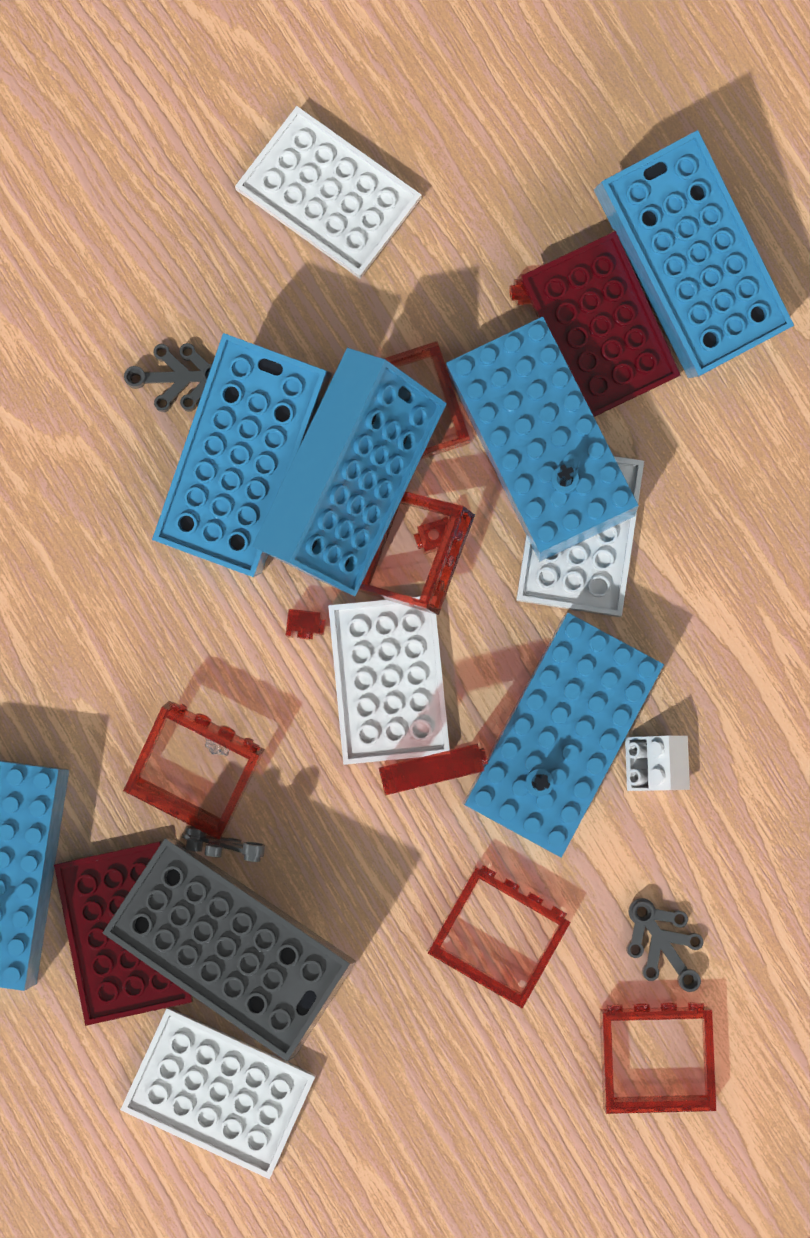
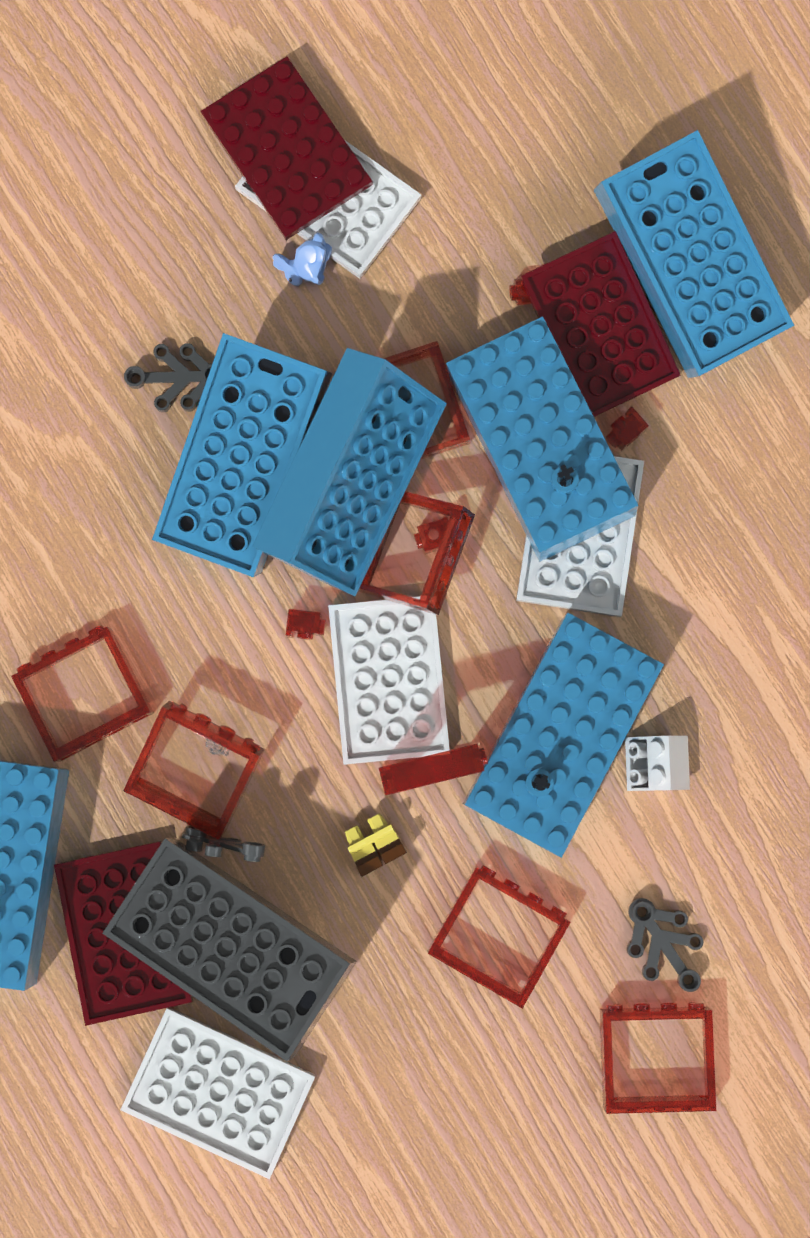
(98, 734): none -> clear red window
(286, 148): none -> dark red plate
(308, 262): none -> light blue animal
(362, 848): none -> light yellow hips
(626, 429): none -> clear red brick

